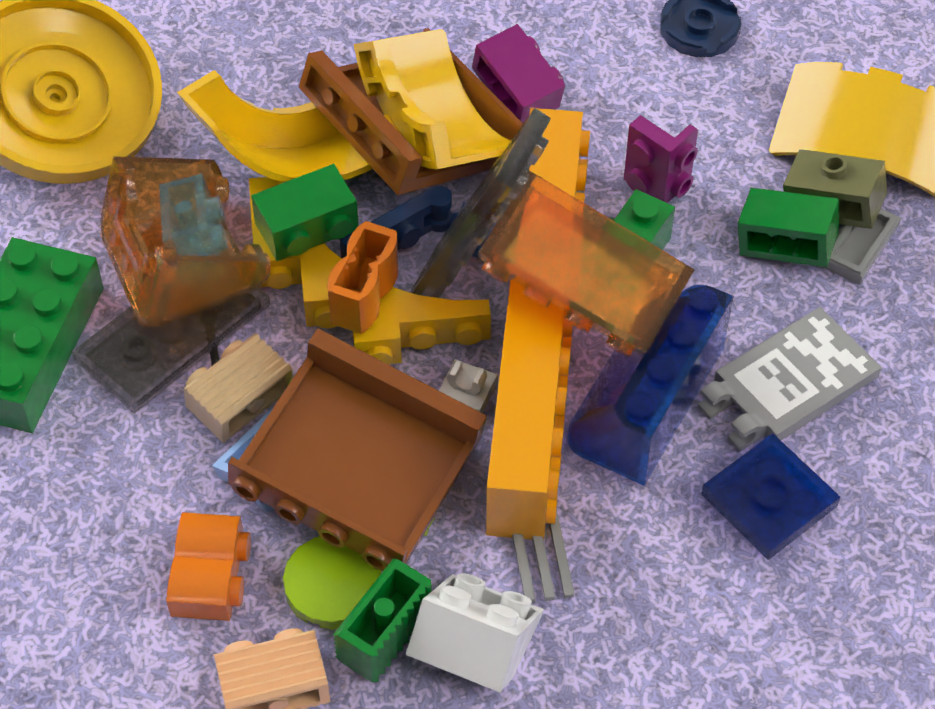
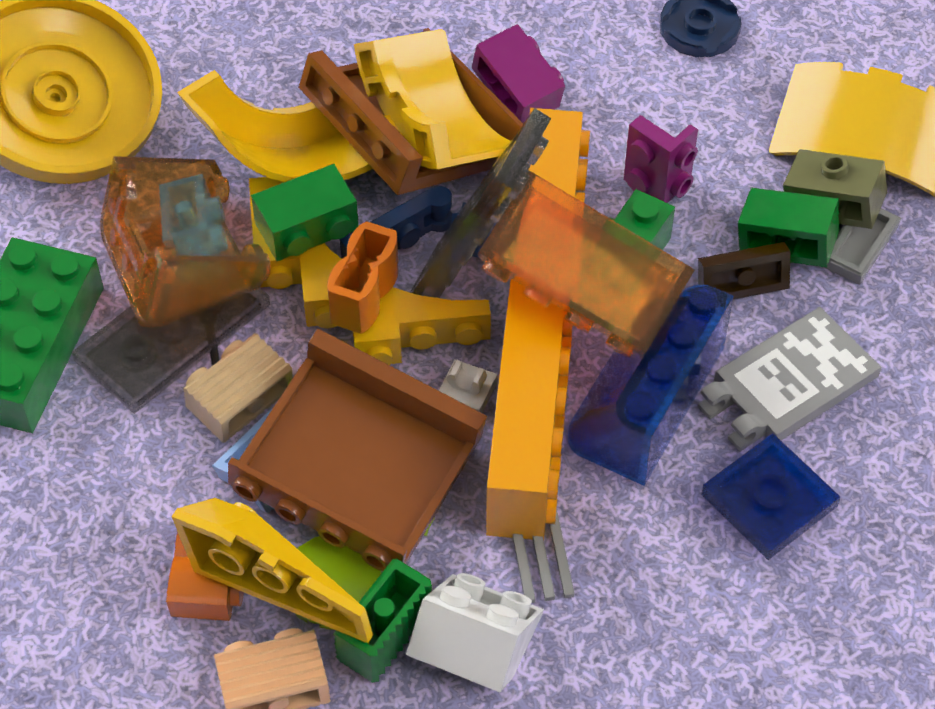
(251, 556): none -> yellow wedge
(747, 270): none -> dark brown plate

